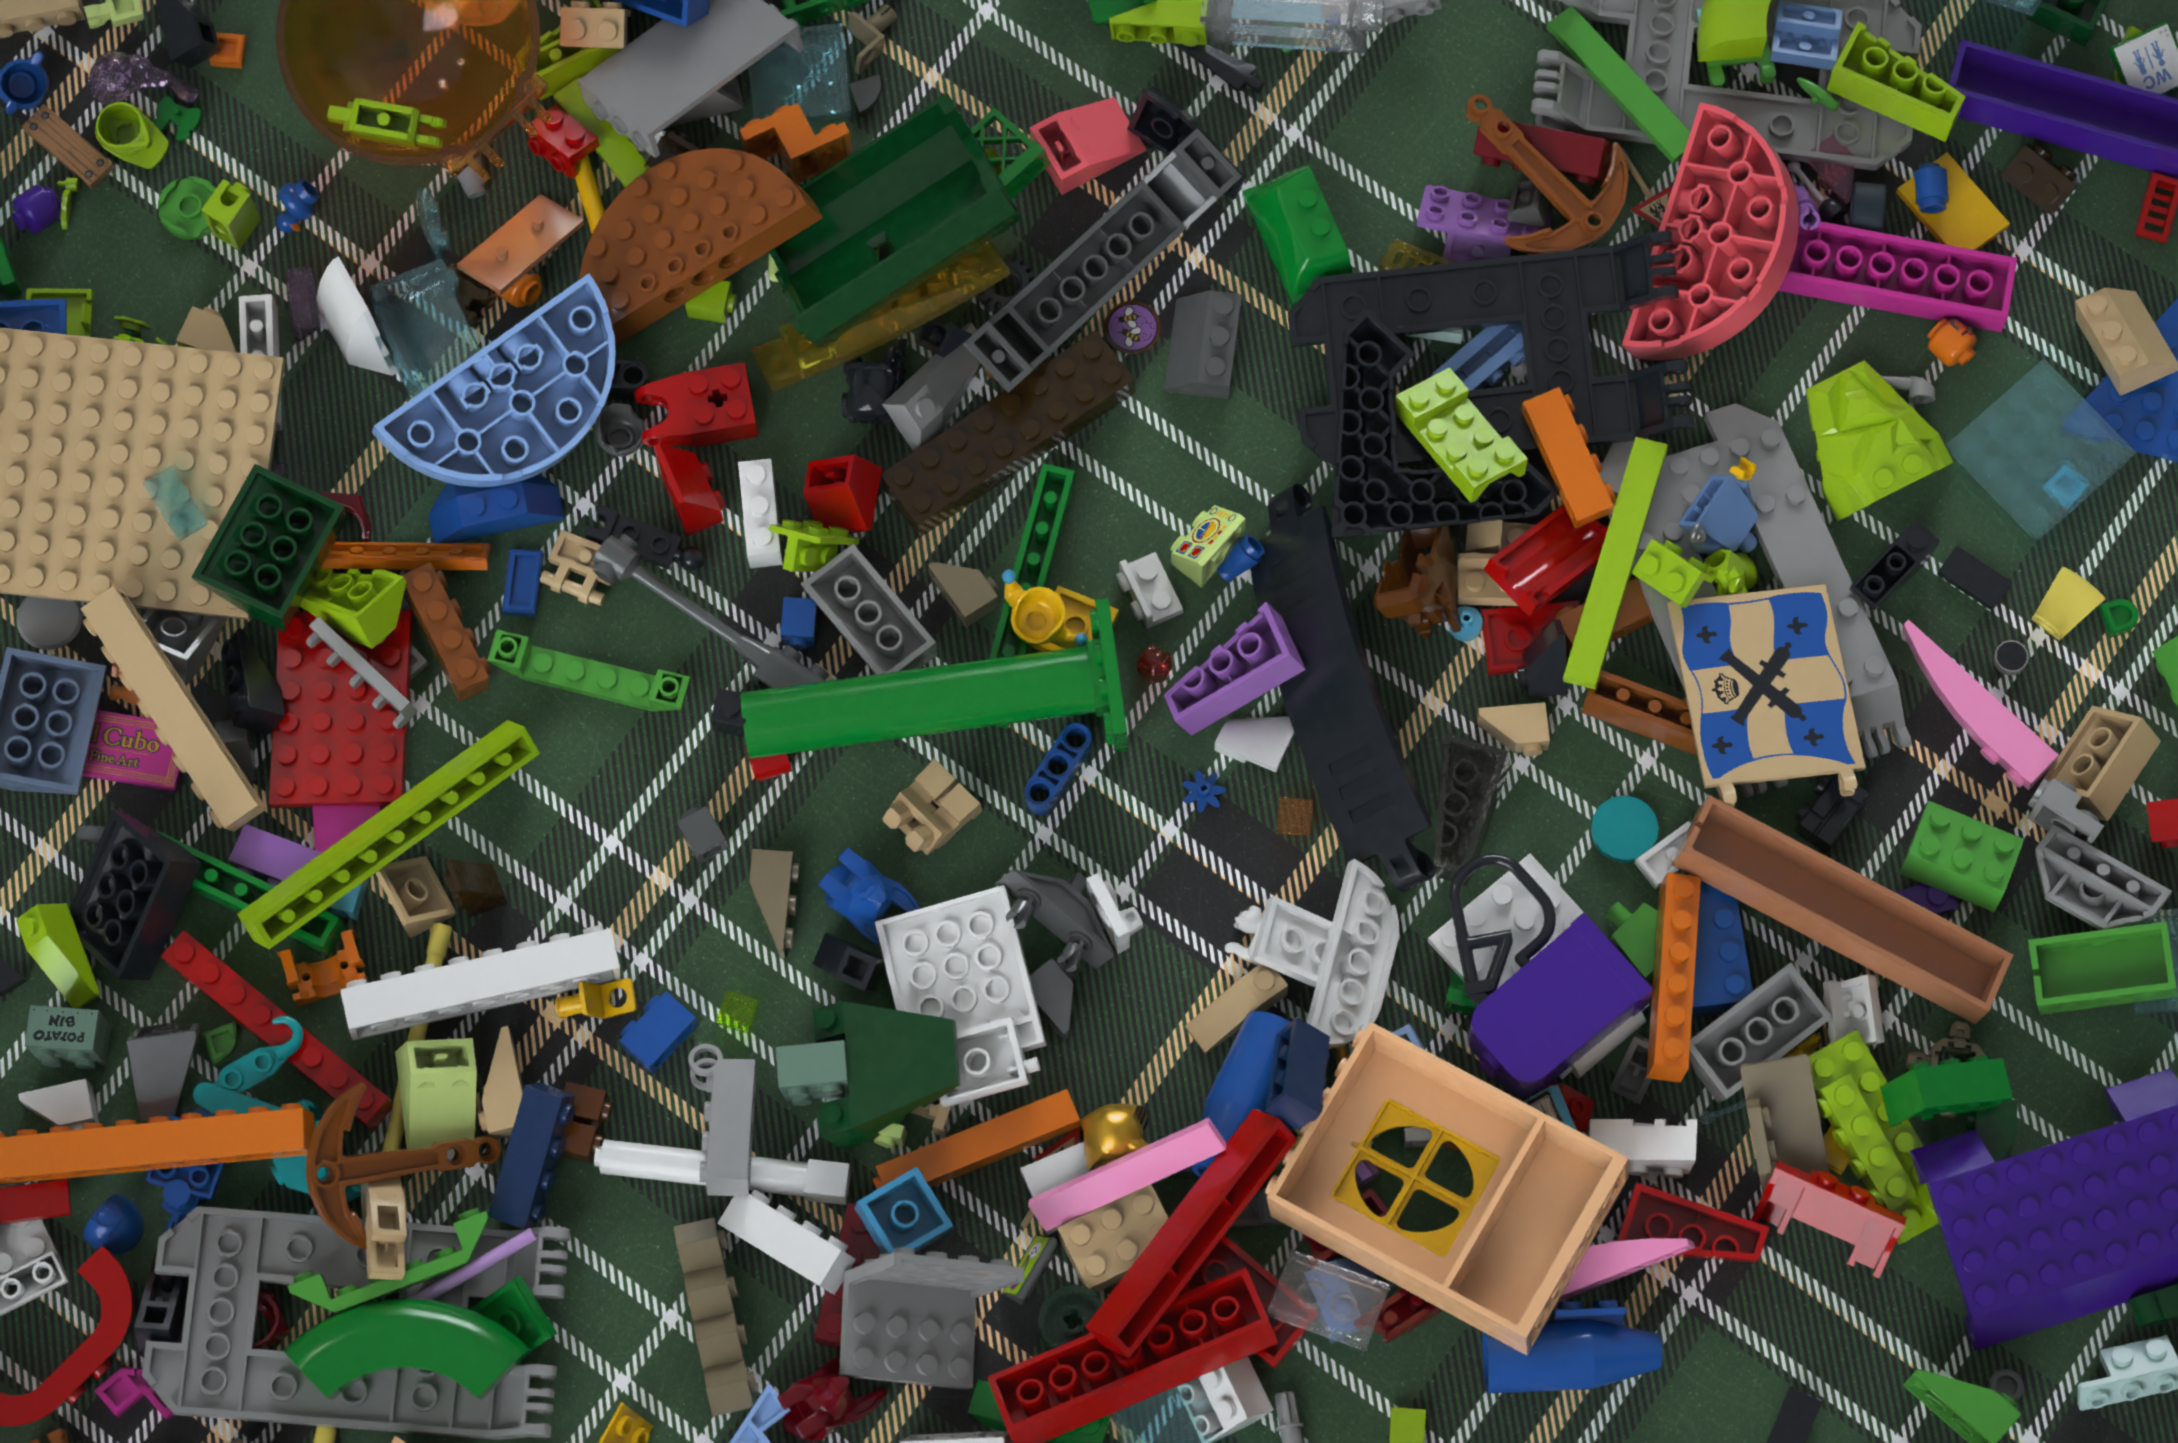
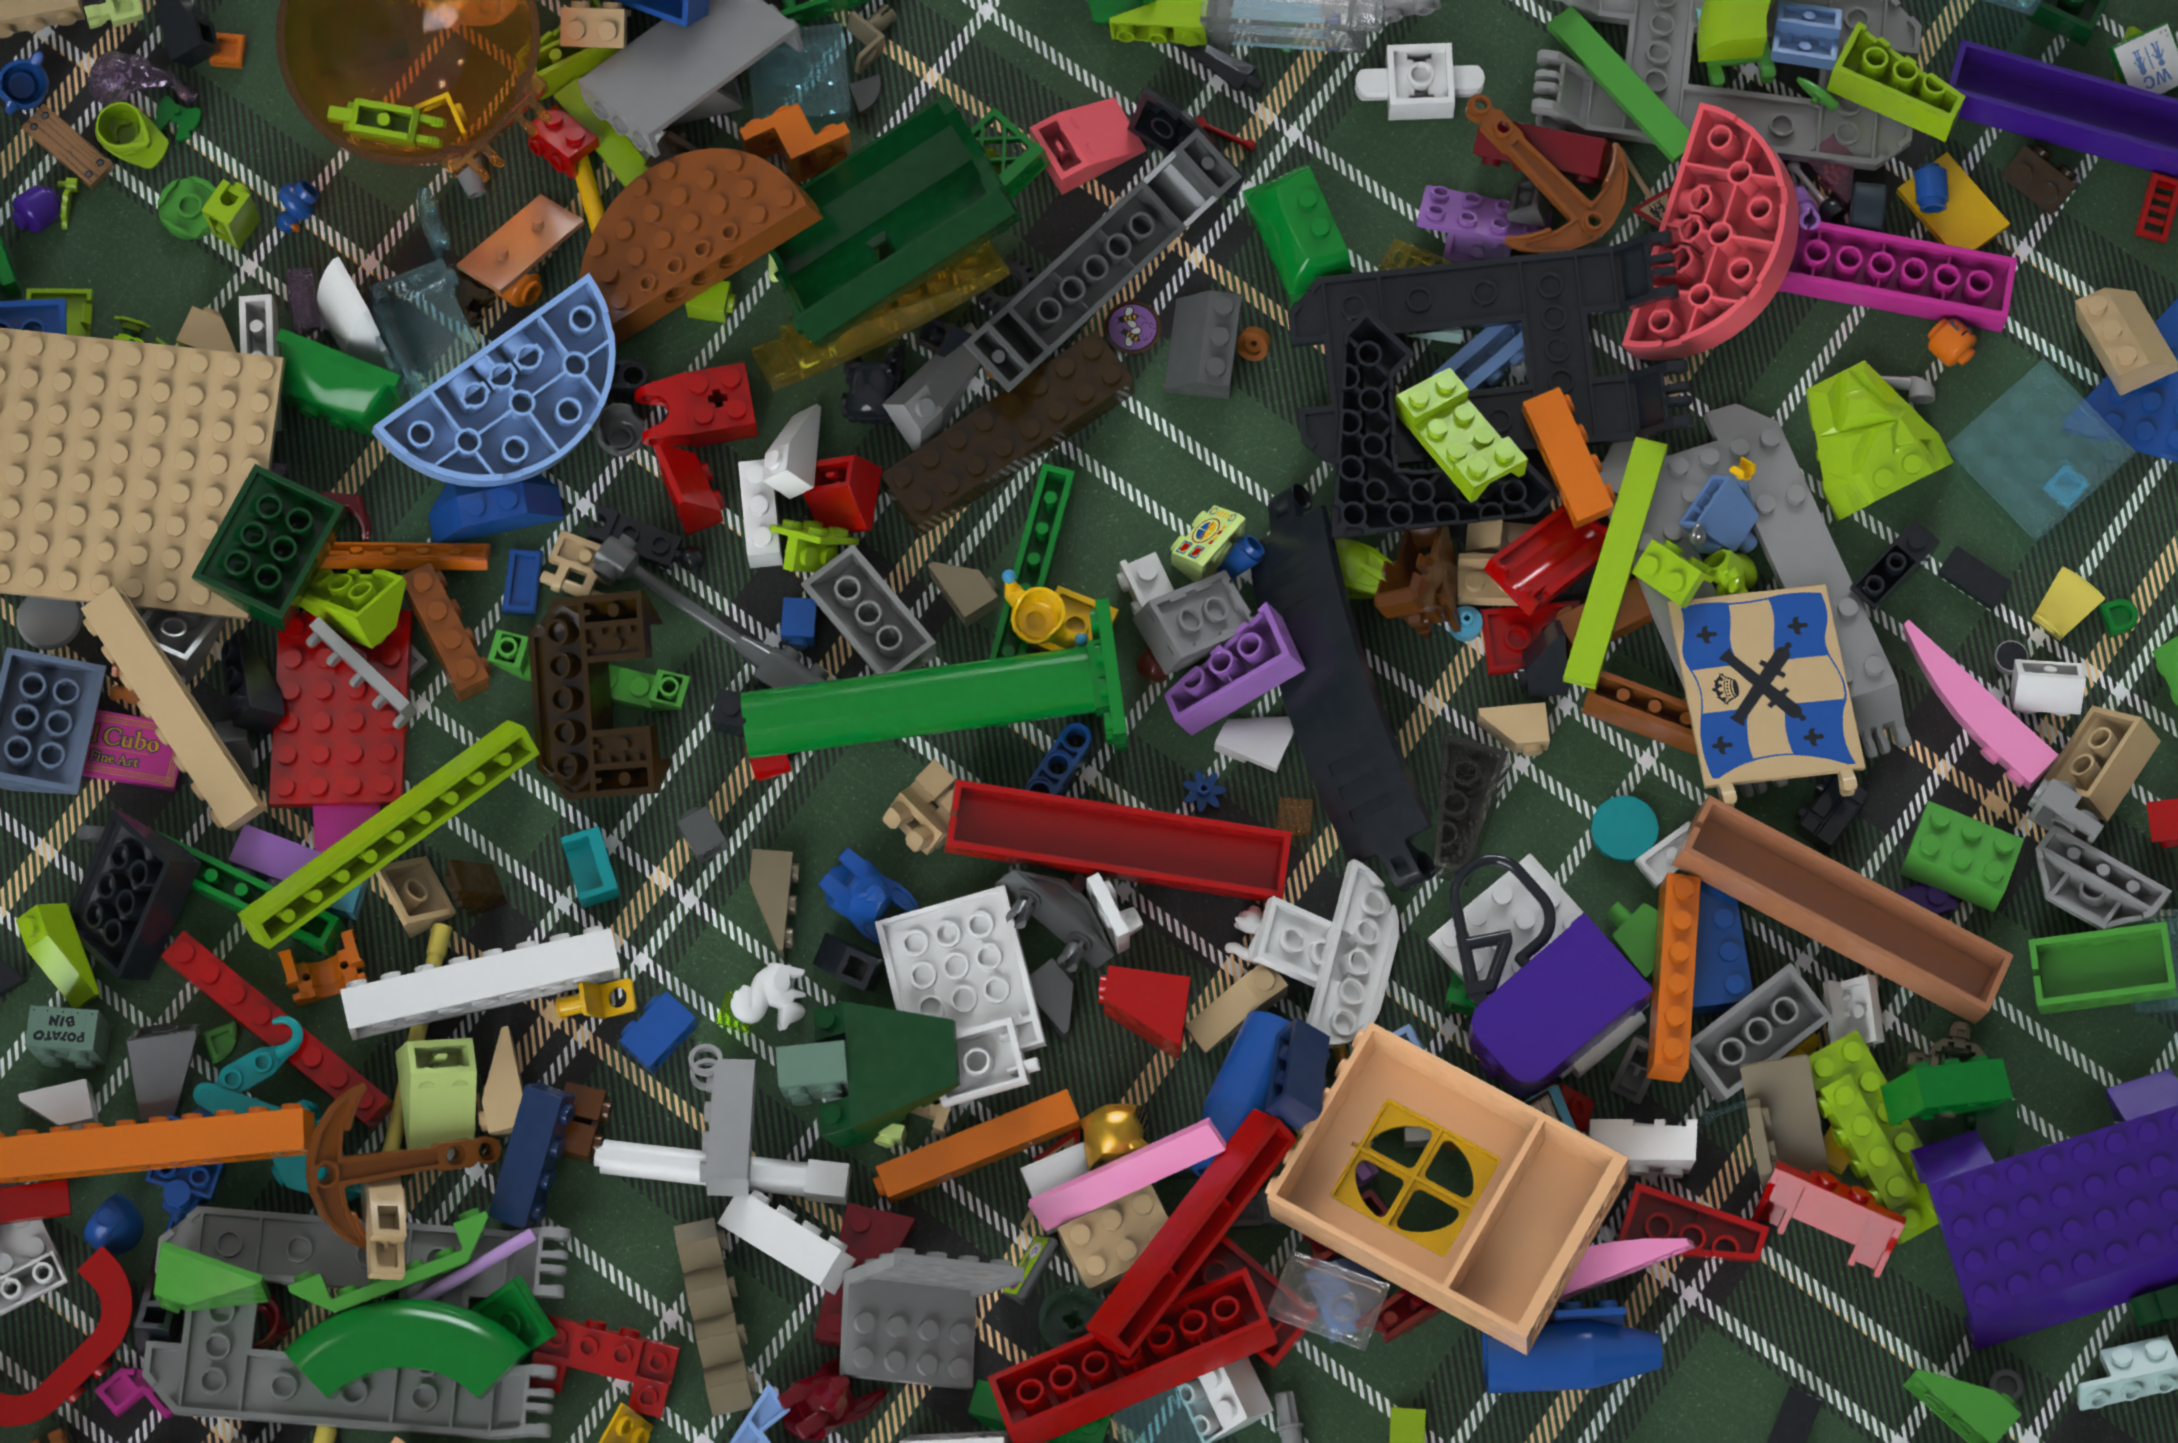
(175, 503): clear light blue slope -> none
(203, 1283): none -> bright green slope
(337, 385): none -> green windscreen
(441, 101): none -> yellow bracket
(573, 696): none -> dark brown slope
(590, 867): none -> teal panel
(612, 1354): none -> red bracket
(771, 988): none -> white animal
(793, 455): none -> white slope
(903, 1214): dark azure brick -> none
(1117, 841): none -> red piece
(1147, 1005): none -> red slope
(1192, 621): none -> light grey piece
(1249, 145): none -> red hinge
(1253, 343): none -> dark orange tile
(1360, 568): none -> lime helmet
(1419, 68): none -> white brick
(2047, 687): none -> white brick

